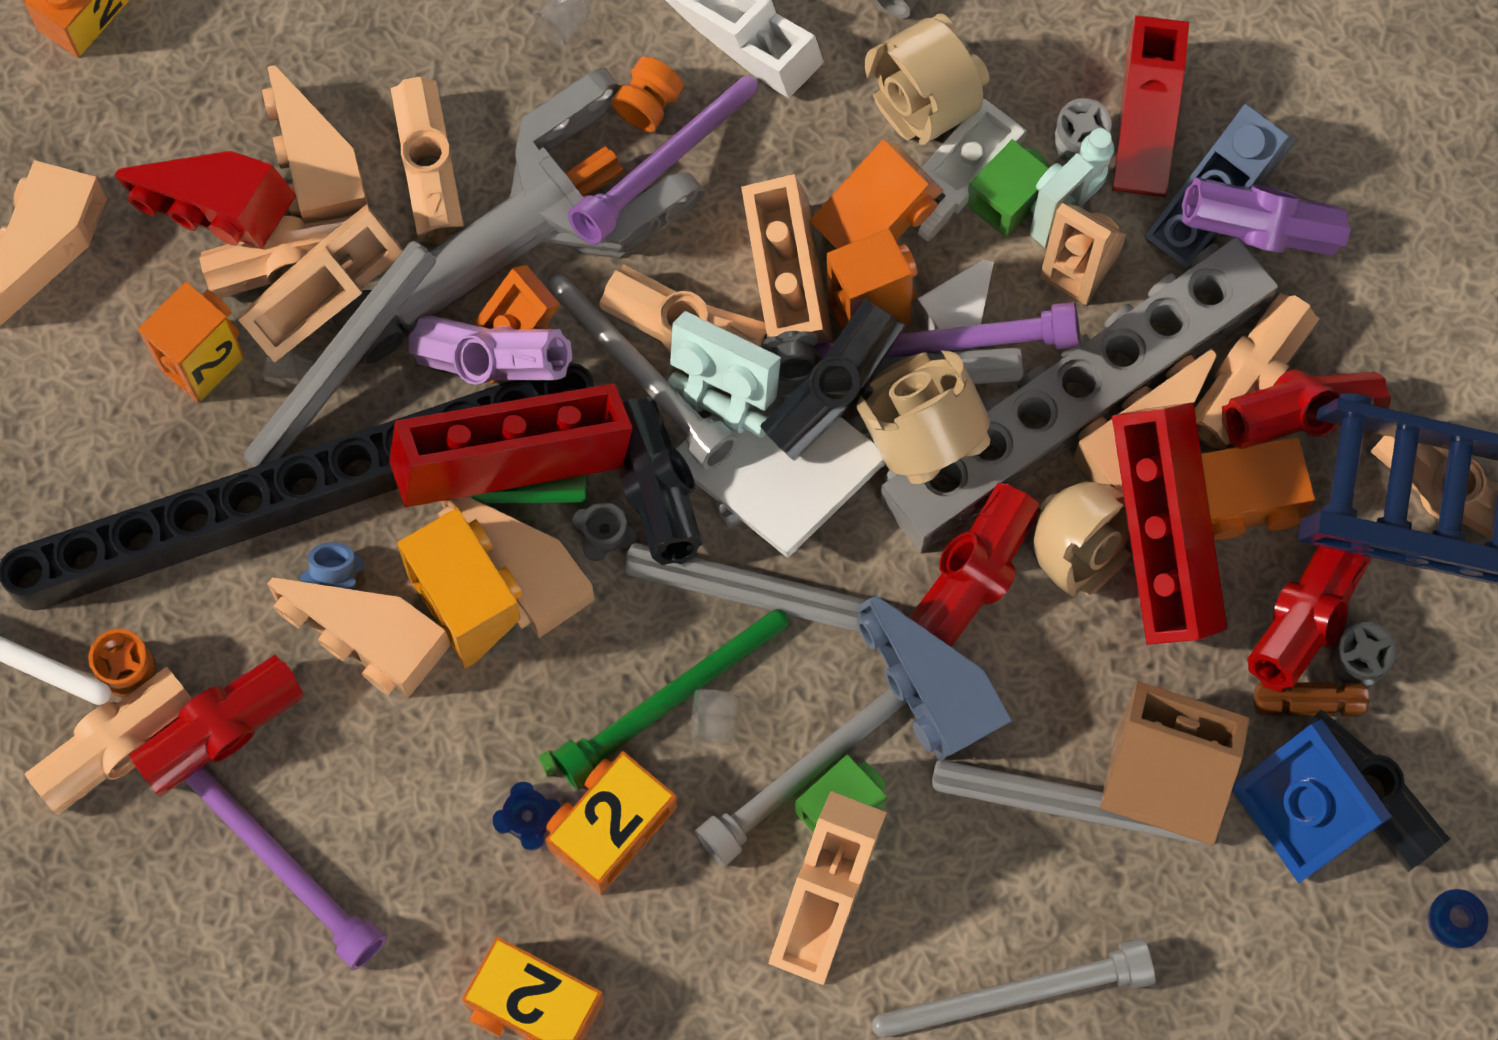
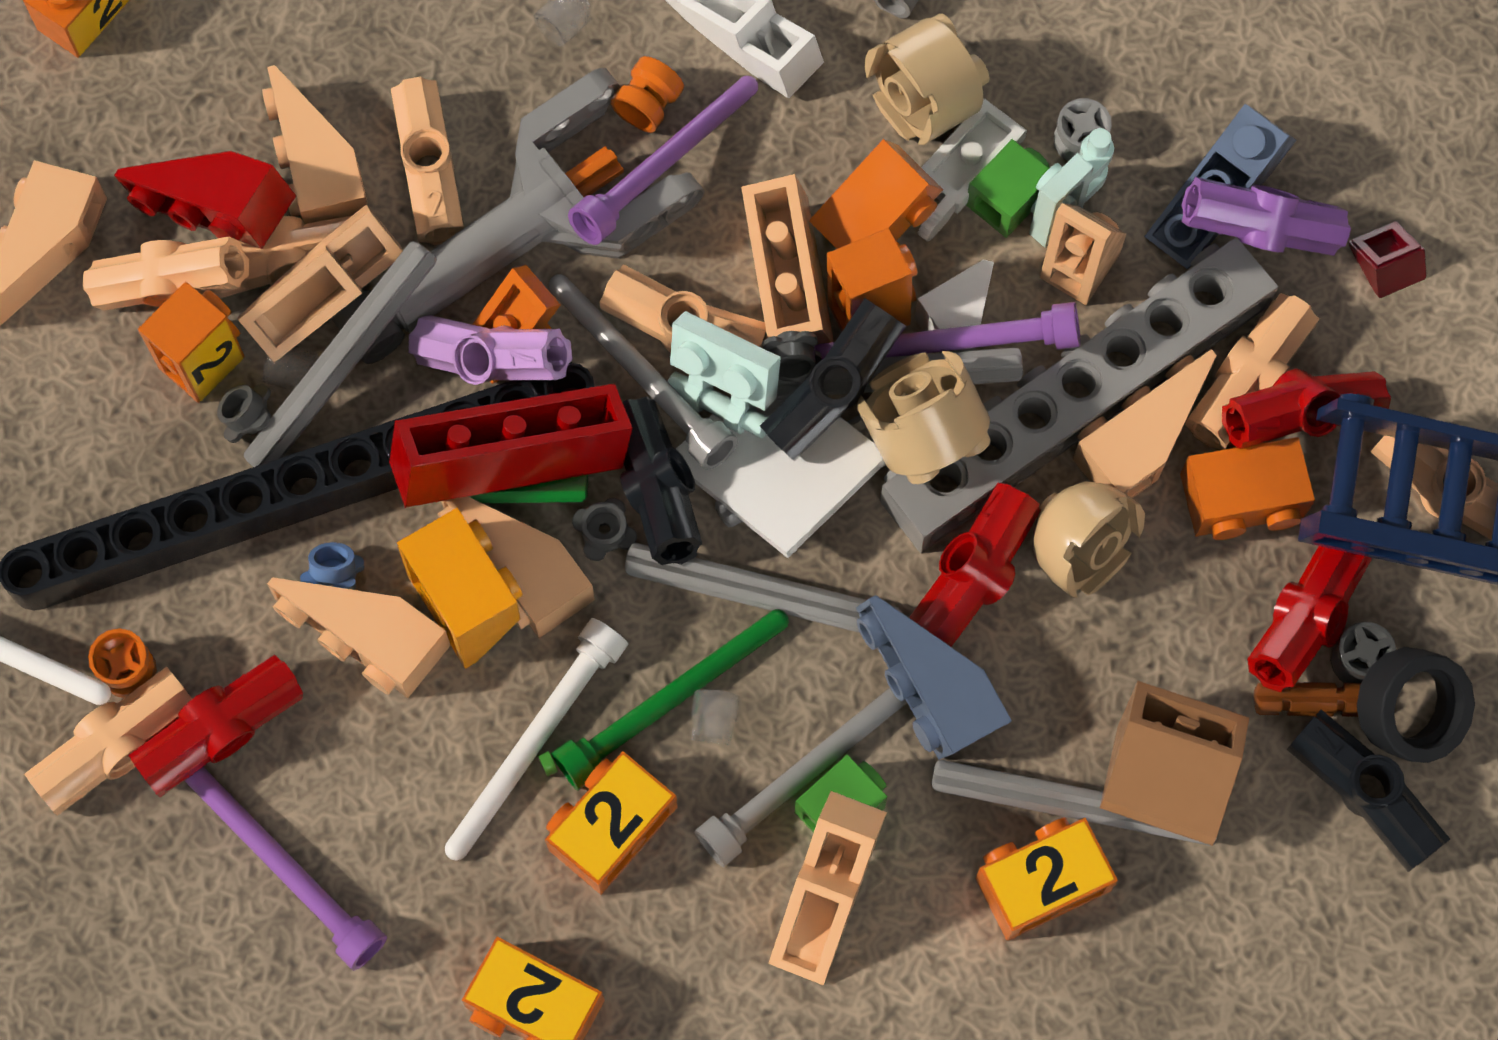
(162, 269): none -> light nougat piece
(244, 411): none -> dark grey plate
(510, 819): clear blue plate -> none
(597, 648): none -> white piece
(1045, 876): none -> brick
(1126, 966): light grey piece -> none
(1150, 105): red slope -> none
(1169, 523): red brick -> none
(1310, 801): blue plate -> none
(1389, 258): none -> dark red slope
(1442, 926): clear blue plate -> none
(1452, 710): none -> black tyre

